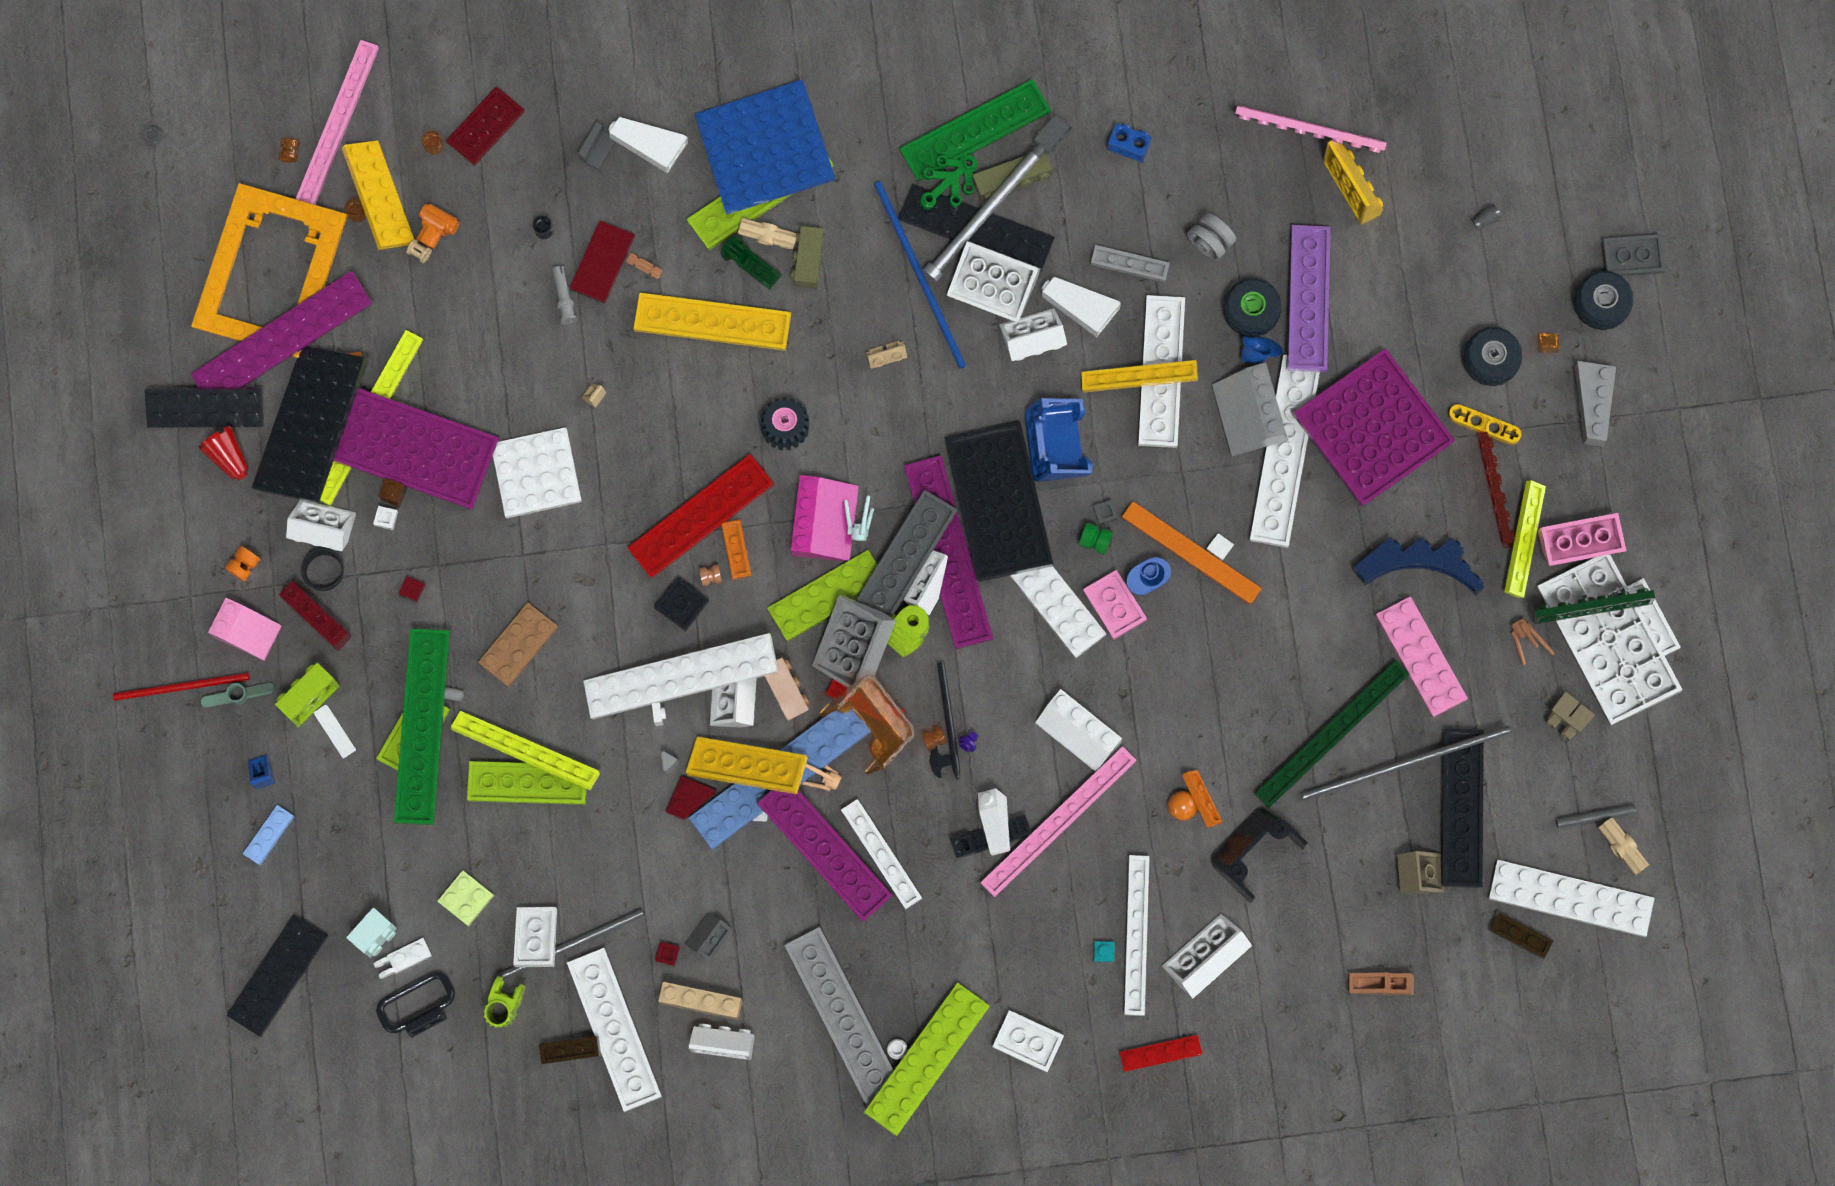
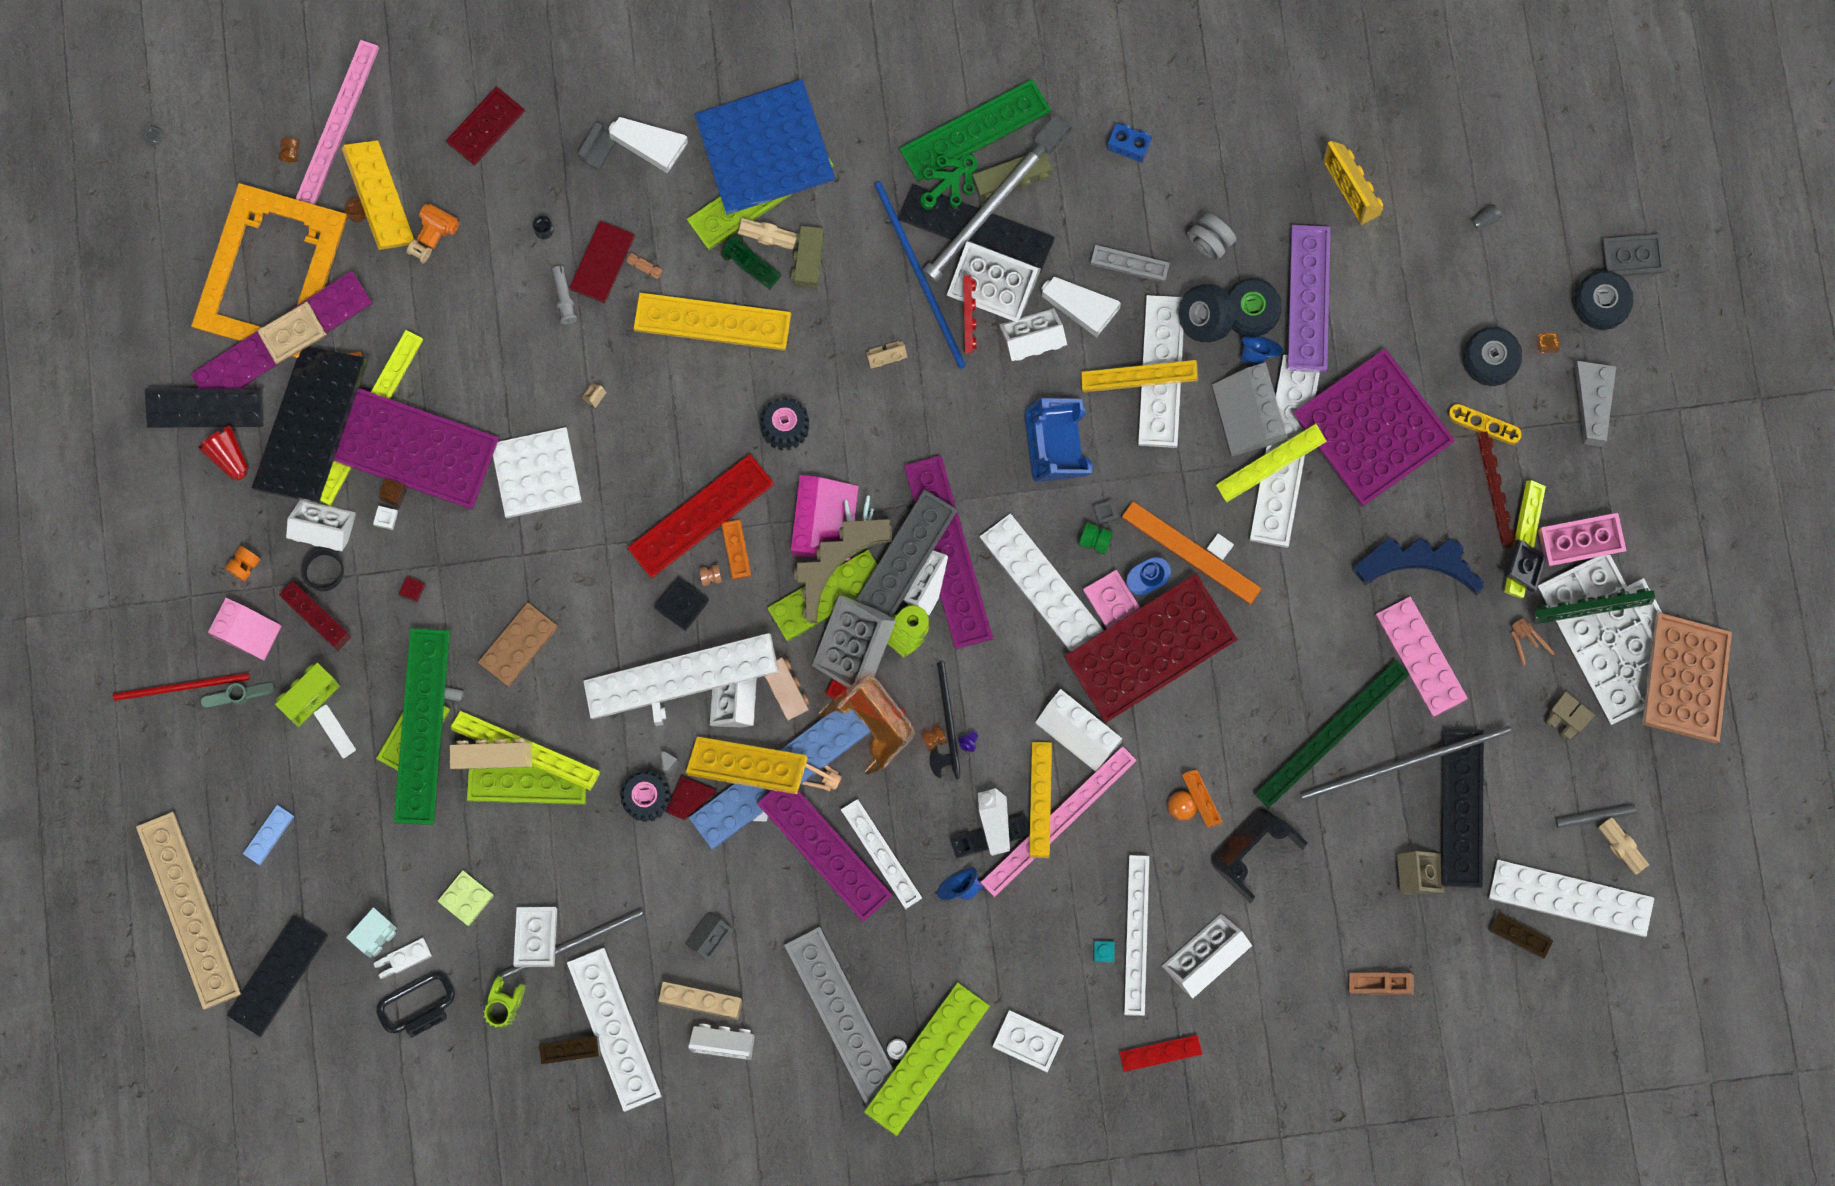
(188, 911): none -> tan plate
(260, 772): blue slope -> none
(292, 333): none -> tan tile
(429, 140): clear orange wheel -> none
(491, 755): none -> tan brick
(645, 796): none -> black wheel
(667, 954): dark red tile -> none
(815, 575): none -> dark tan arch
(961, 885): none -> blue piece
(969, 305): none -> red plate
(998, 502): black plate -> none
(1040, 800): none -> yellow plate
(1150, 648): none -> dark red plate
(1207, 313): none -> black wheel
(1271, 463): none -> neon yellow plate
(1319, 131): bright pink plate -> none
(1525, 565): none -> black tile
(1687, 678): none -> nougat plate

